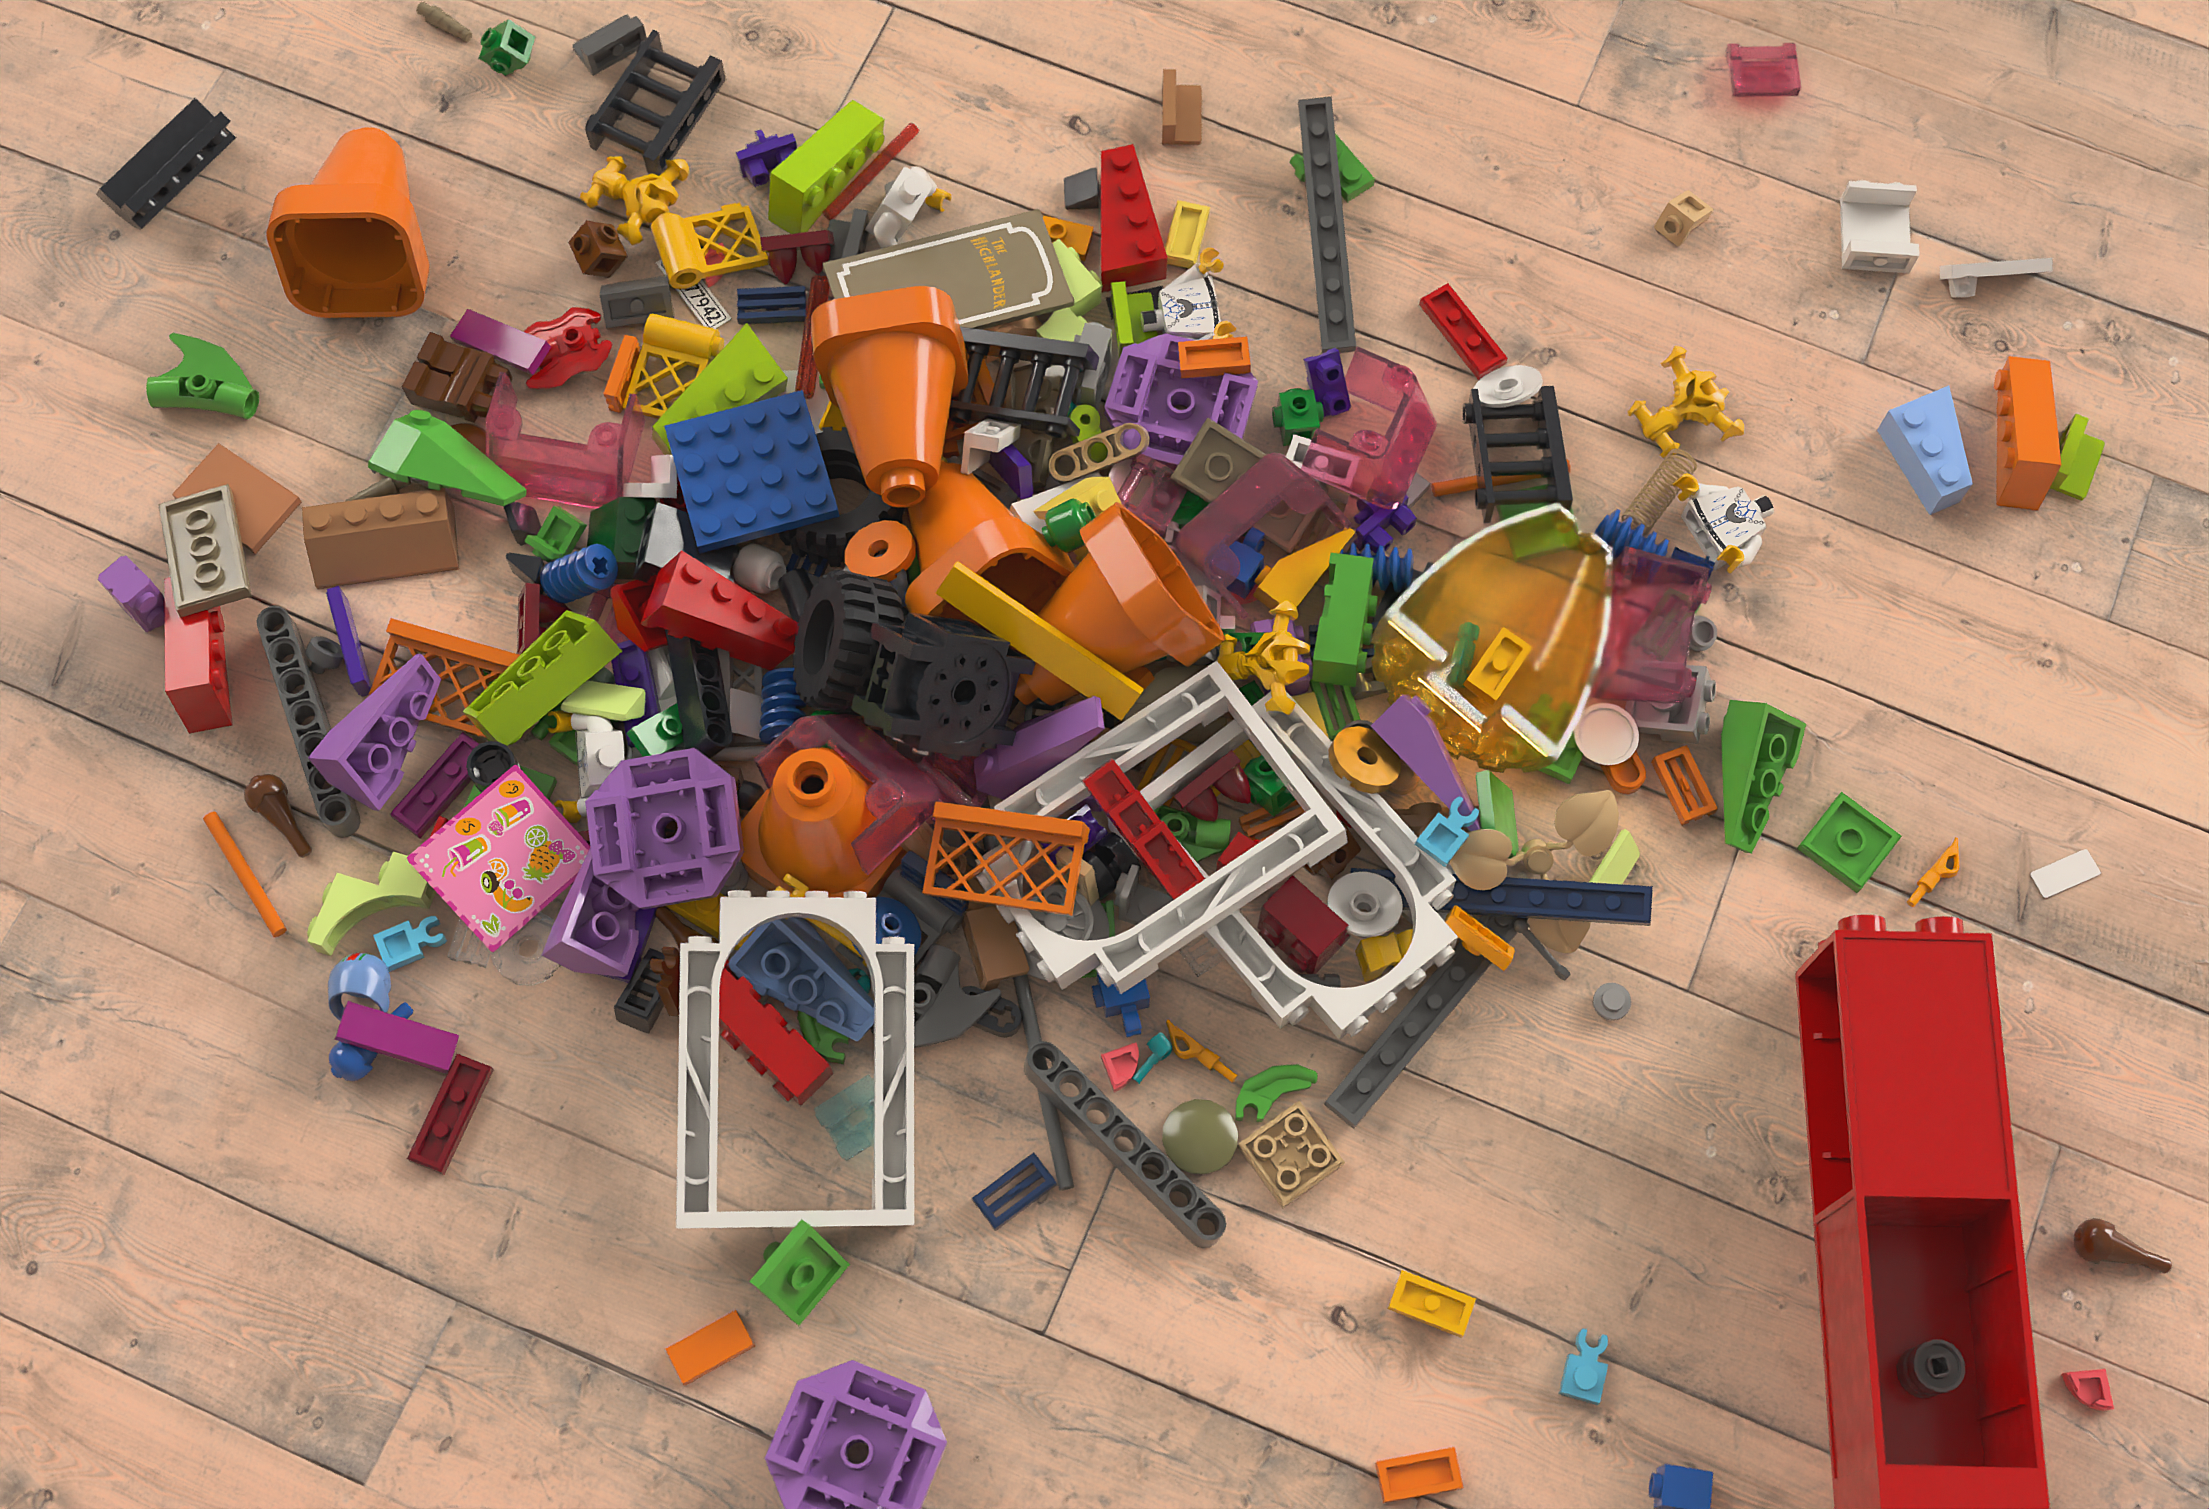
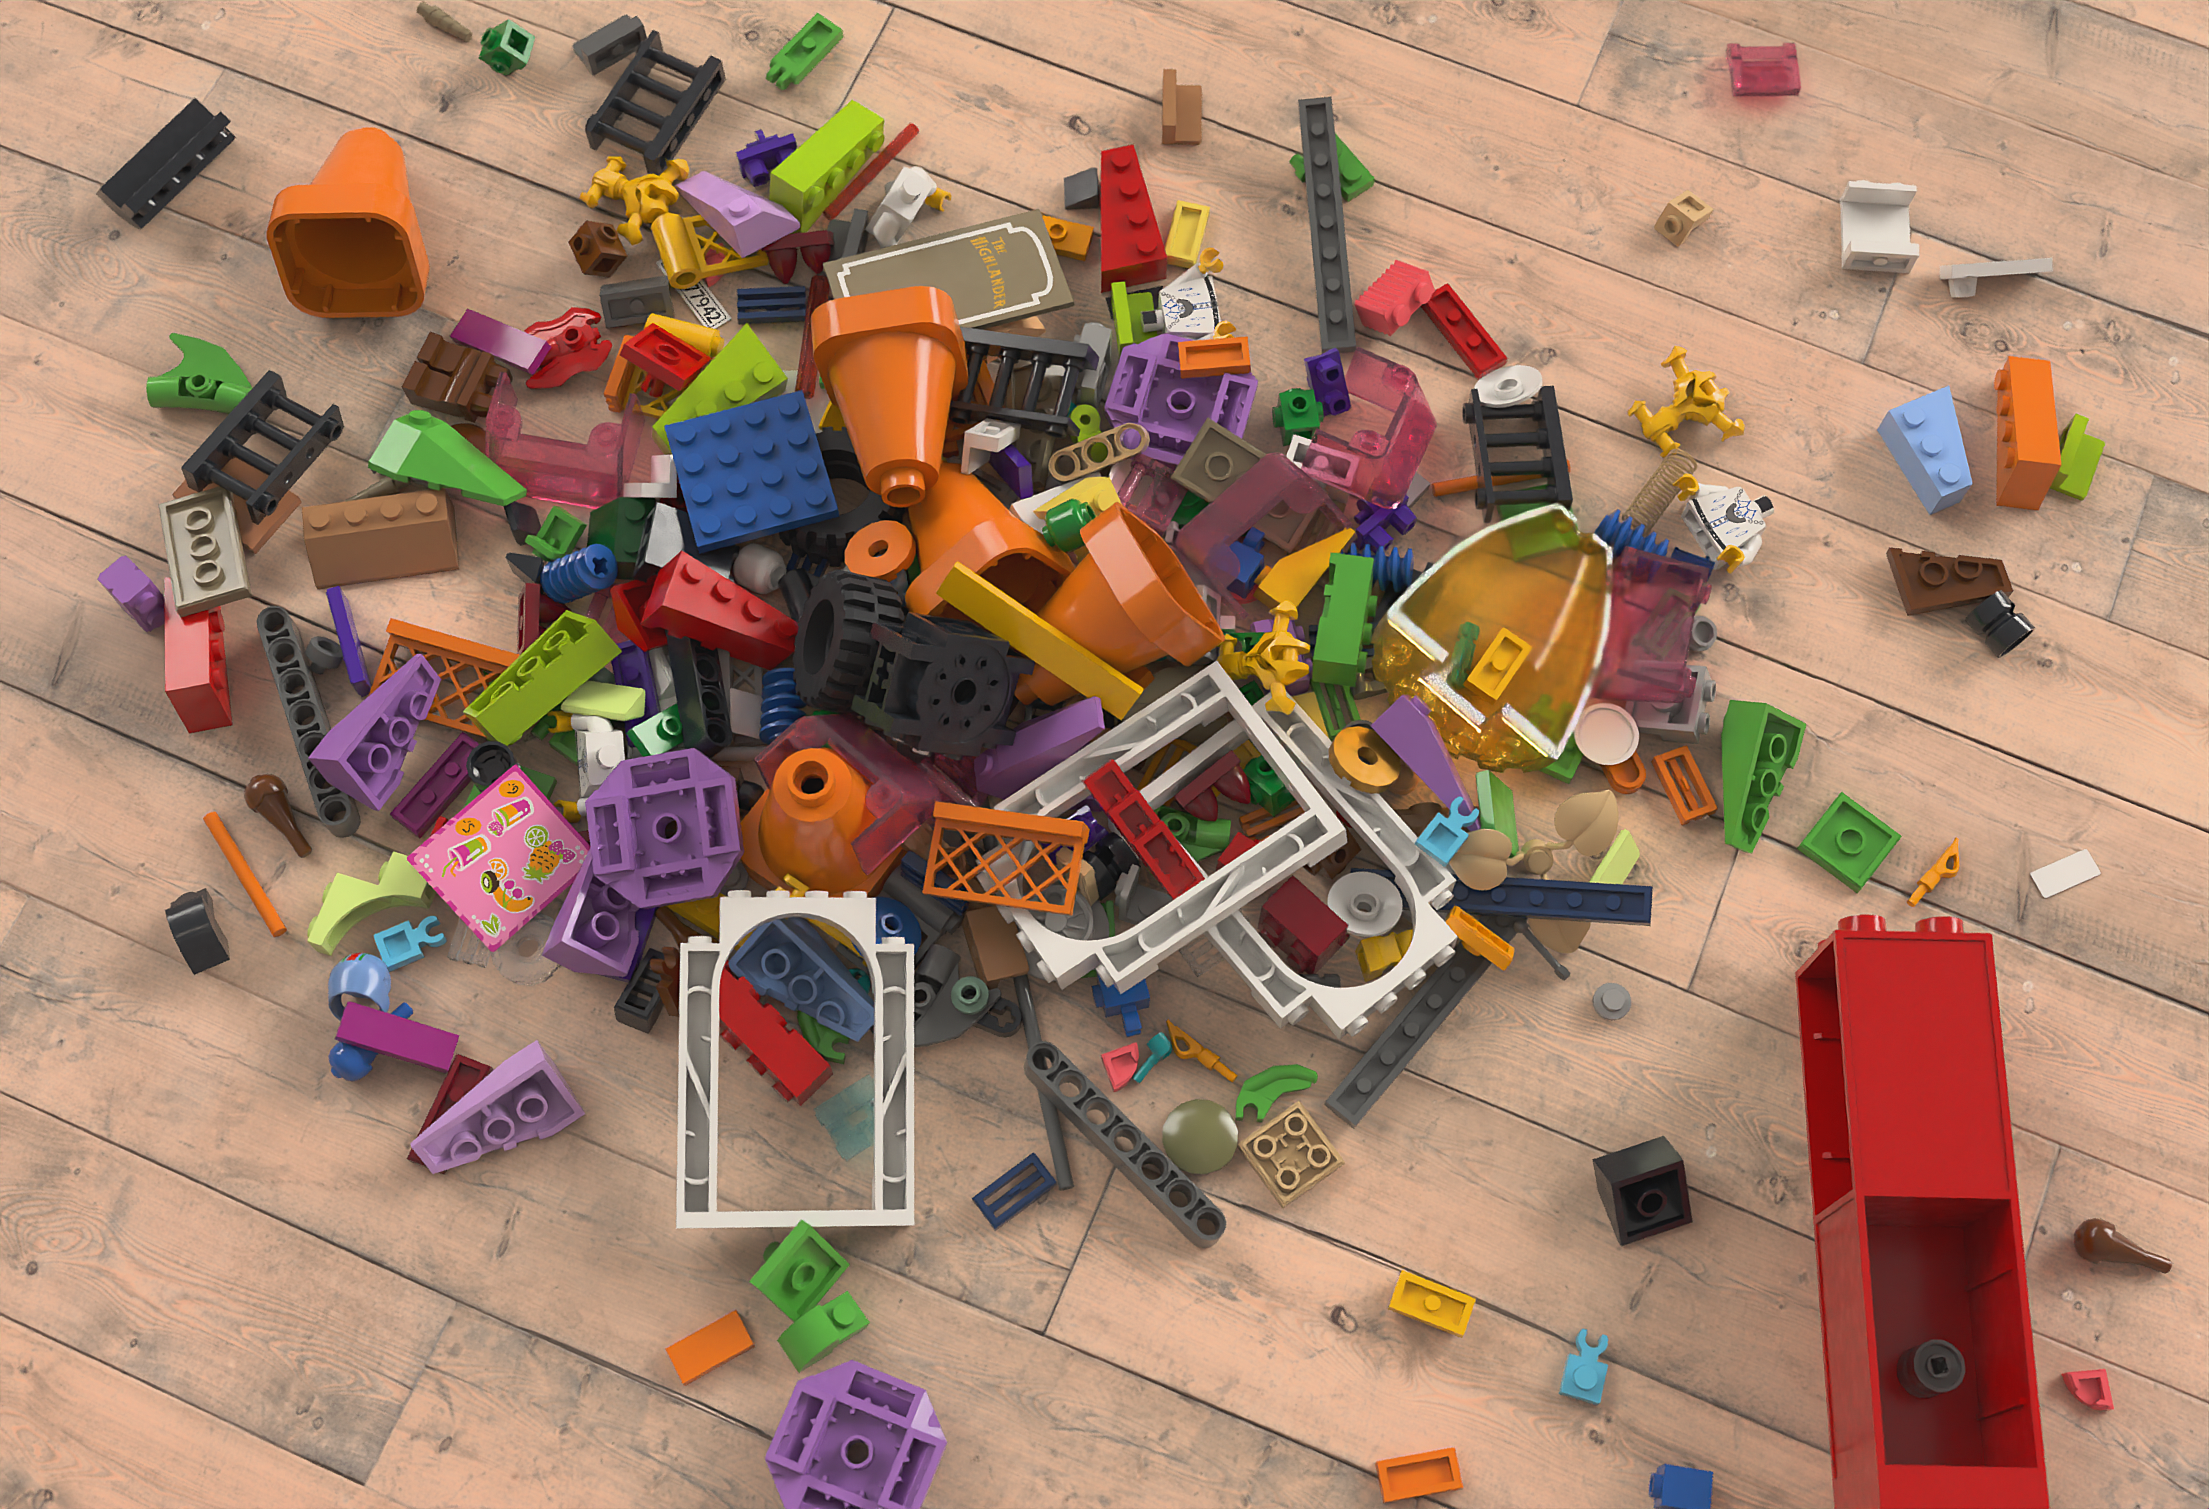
(197, 931): none -> black brick
(249, 419): none -> black fence
(510, 1105): none -> lavender wedge
(664, 358): none -> red tile
(737, 214): none -> lavender wedge
(804, 52): none -> bright green hinge
(822, 1330): none -> bright green brick
(973, 1005): none -> sand green plate
(1084, 287): yellowish green arch -> none
(1394, 297): none -> coral brick
(1643, 1190): none -> black slope
(1942, 582): none -> reddish brown wing
(2000, 624): none -> black wheel

